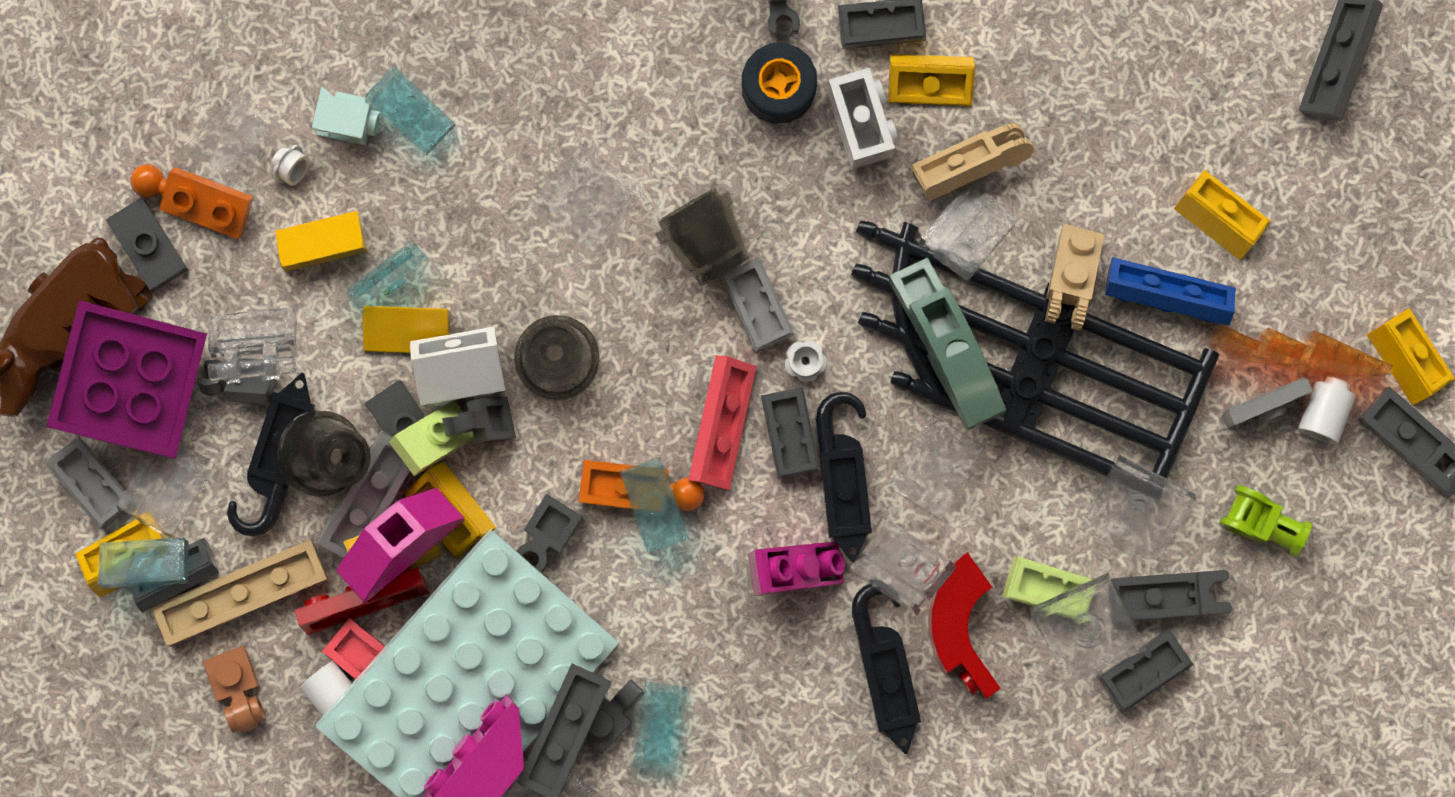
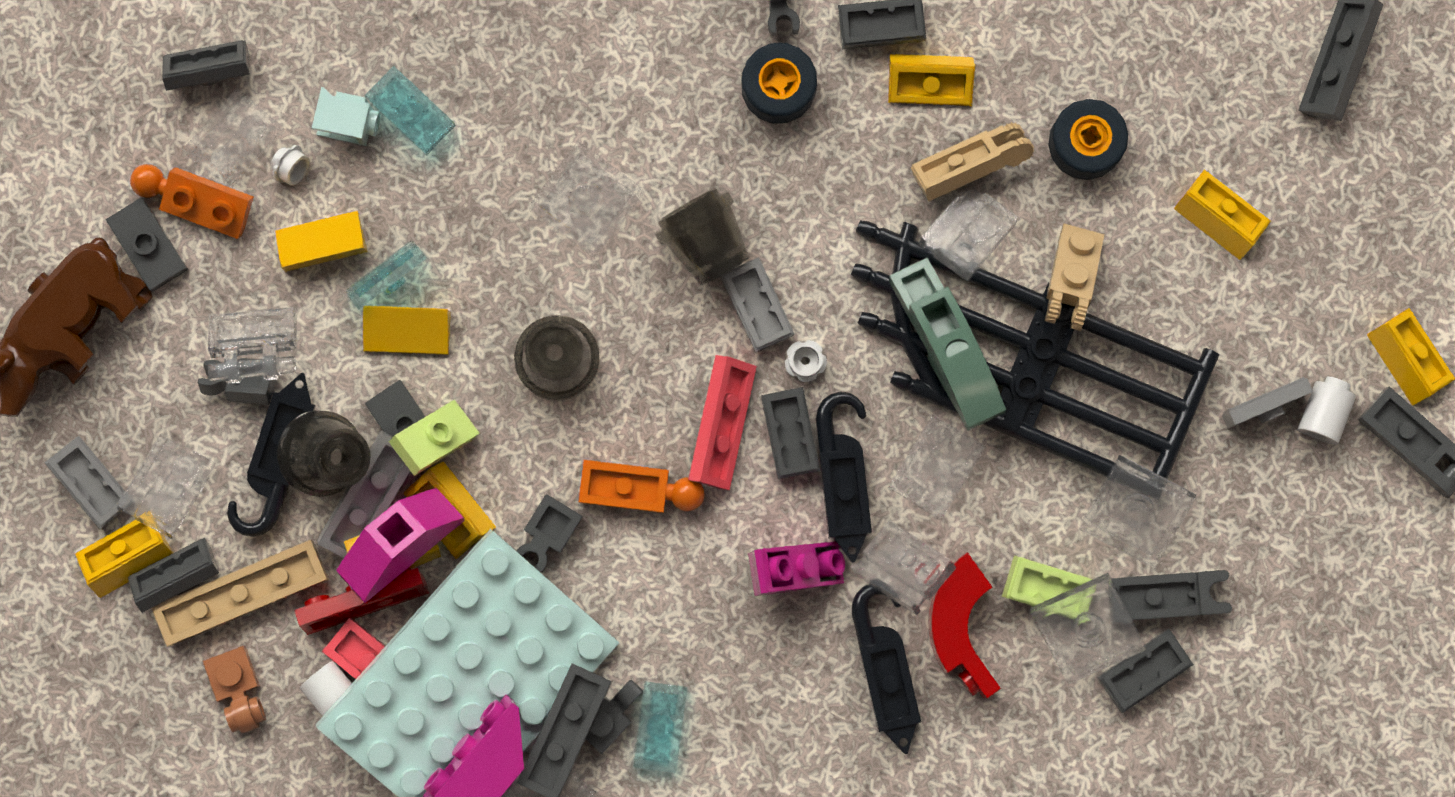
(126, 380): magenta plate -> none
(143, 563): clear light blue plate -> none
(205, 65): none -> dark grey plate
(457, 366): white brick -> none
(486, 418): dark grey plate -> none
(654, 505): clear light blue plate -> none
(861, 119): white brick -> none
(1080, 152): none -> black wheel
(1170, 291): blue plate -> none
(1261, 520): lime connector -> none
(1314, 356): clear orange slope -> none

